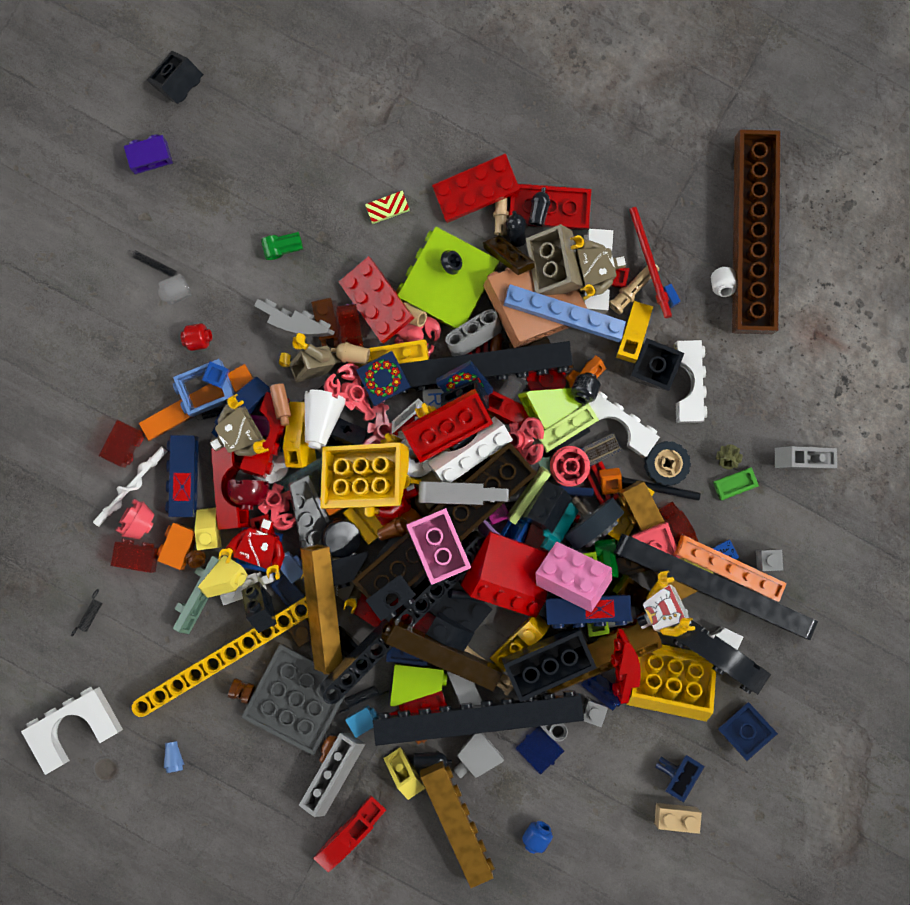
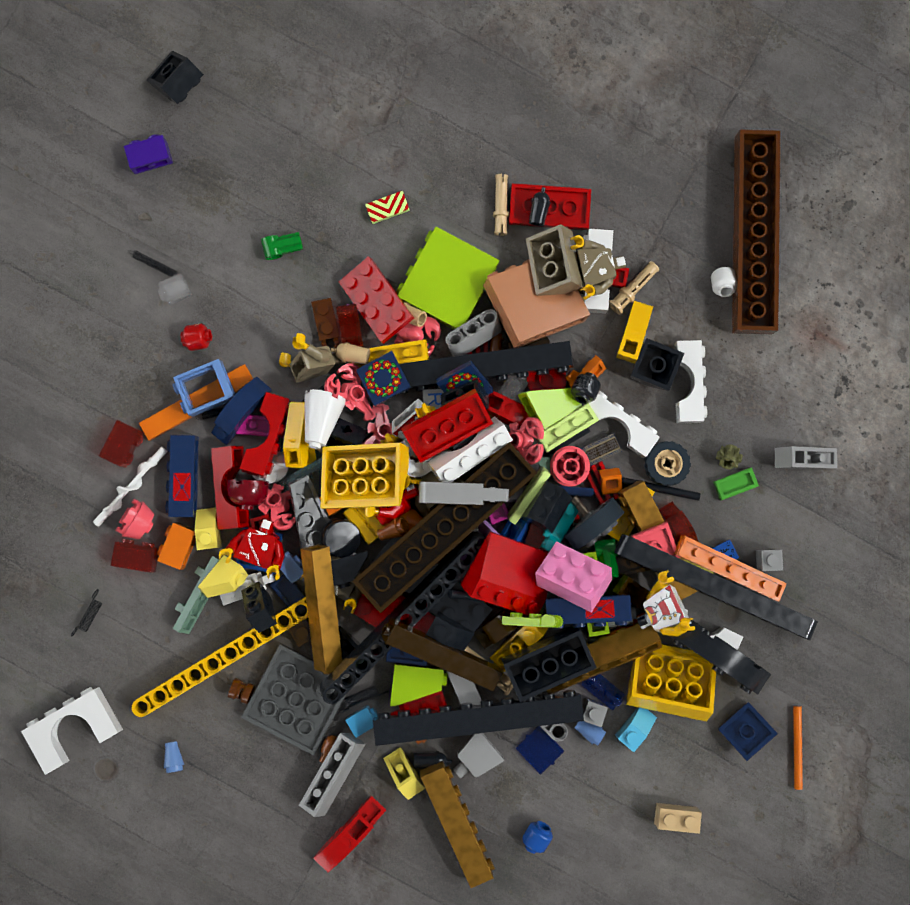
(195, 558): reddish brown plate -> none
(215, 374): blue tile -> none
(237, 431): dark tan torso -> none
(280, 403): nougat cylinder -> none
(294, 322): light grey slope -> none
(378, 600): black brick -> none
(438, 546): bright pink brick -> none
(451, 262): black hat -> none
(476, 188): red plate -> none
(494, 629): none -> dark brown brick
(508, 255): dark brown tile -> none
(516, 229): black piece -> none
(534, 620): none -> lime hinge
(564, 313): medium blue plate -> none
(591, 732): none -> medium blue cone
(627, 667): red slope -> none
(636, 728): none -> medium azure slope
(661, 297): red bar -> none
(673, 297): blue plate -> none
(682, 776): dark blue brick -> none
(797, 727): none -> orange bar

